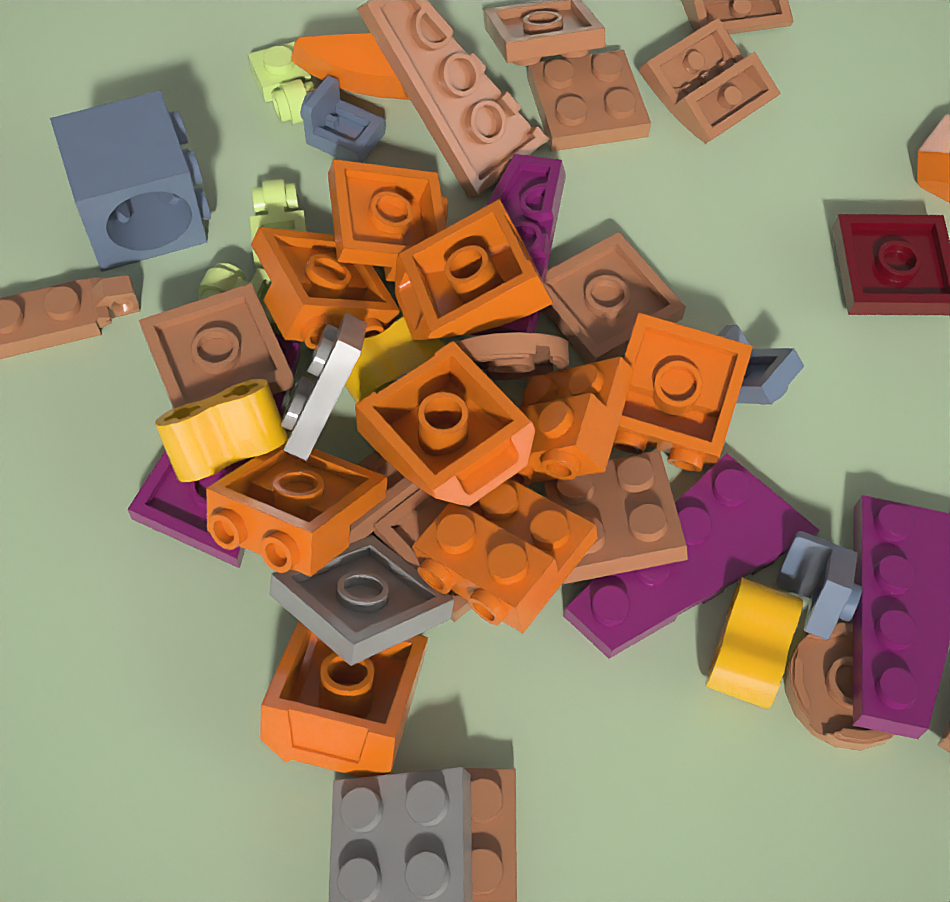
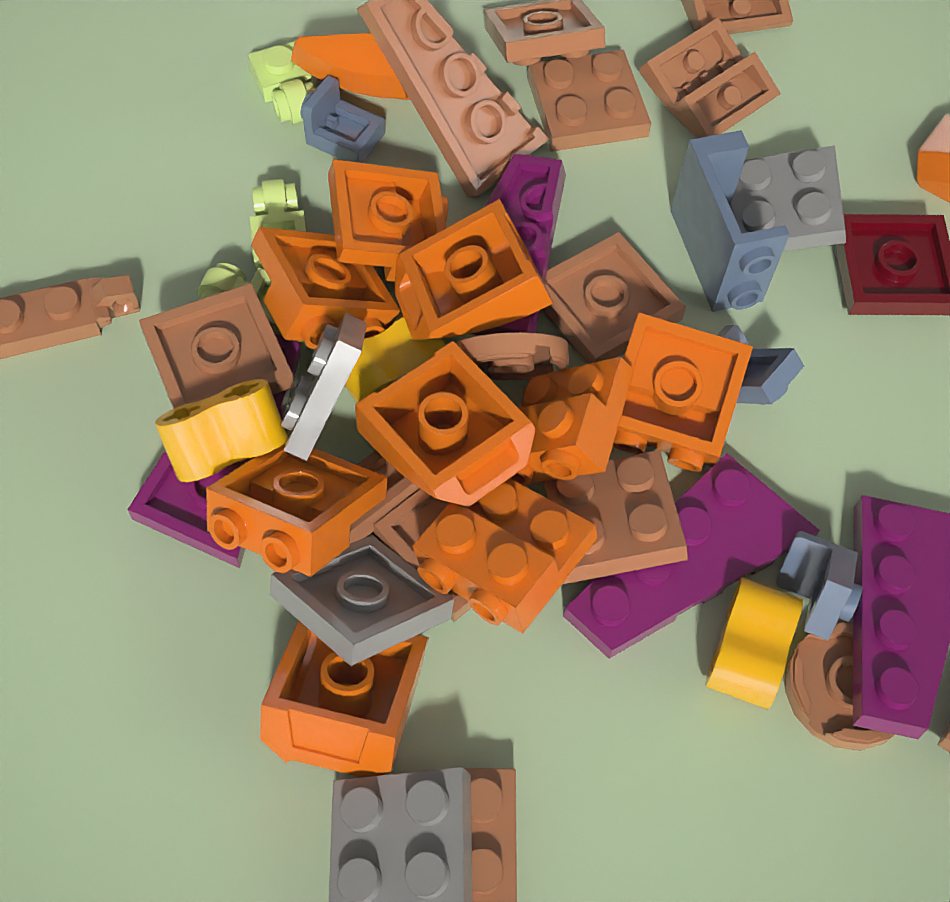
(133, 179): sand blue brick -> none
(729, 264): none -> sand blue panel
(792, 191): none -> light grey plate

